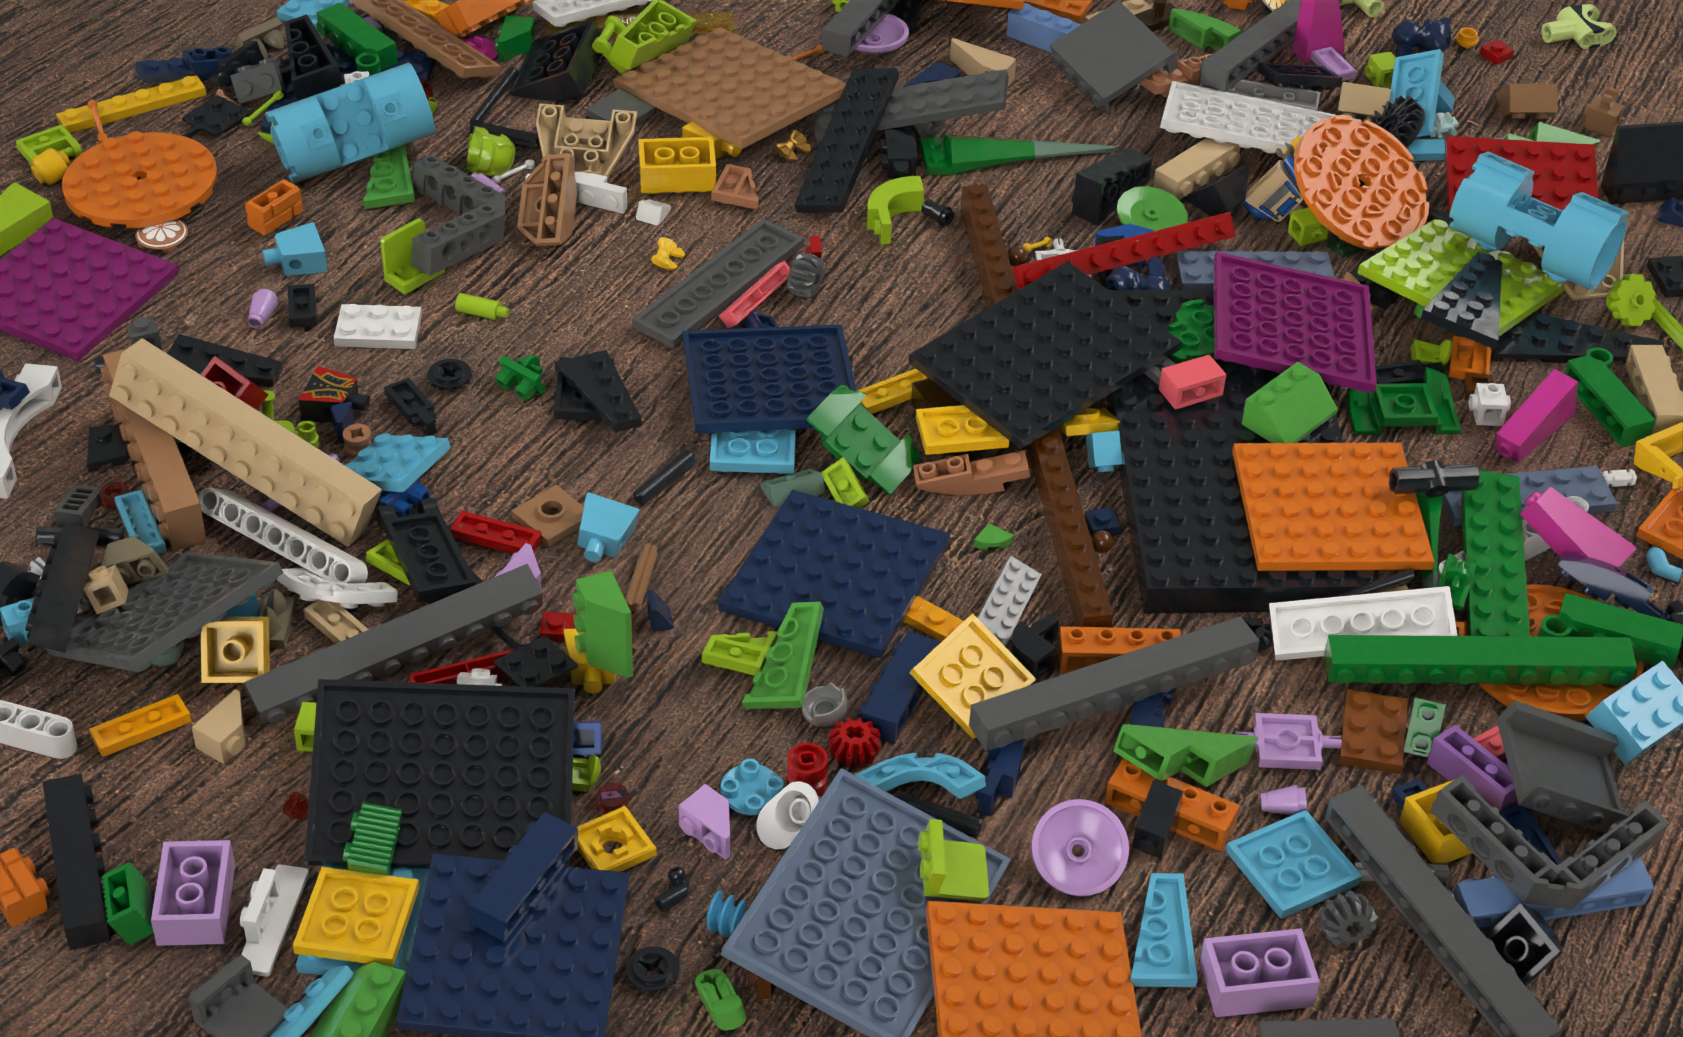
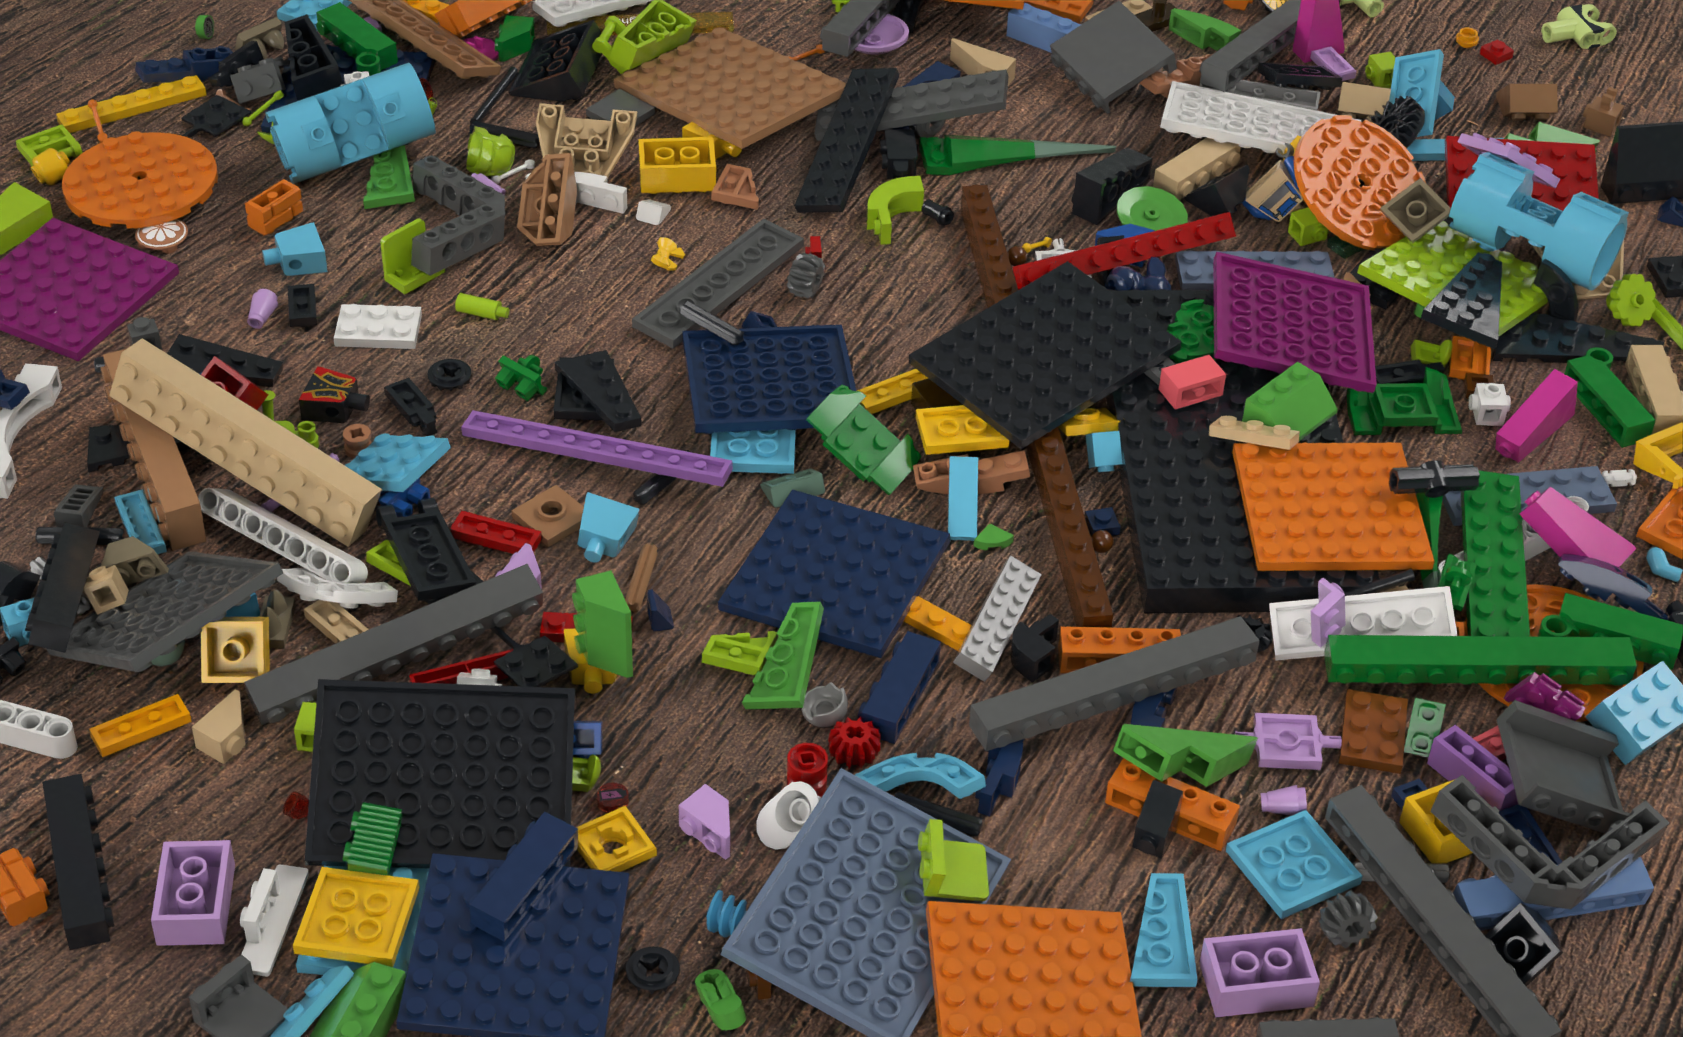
(110, 491): clear red tile -> none
(128, 903): green brick -> none
(204, 26): none -> tile
(342, 417): dark blue slope -> none
(598, 448): none -> medium lavender plate
(677, 889): black arm -> none
(712, 323): none -> axle
(750, 787): medium azure dish -> none
(755, 294): coral piece -> none
(795, 140): pearl gold piece -> none
(844, 484): lime plate -> none
(963, 498): none -> medium azure tile
(968, 670): yellow plate -> none
(1084, 826): lavender dish -> none
(1254, 432): none -> tan plate
(1329, 613): none -> lavender bracket
(1416, 210): none -> dark tan slope
(1428, 37): dark blue animal -> none
(1444, 126): light aqua gear -> none
(1478, 144): none -> lavender plate
(1545, 694): none -> magenta plate
(1559, 291): none -> black tile

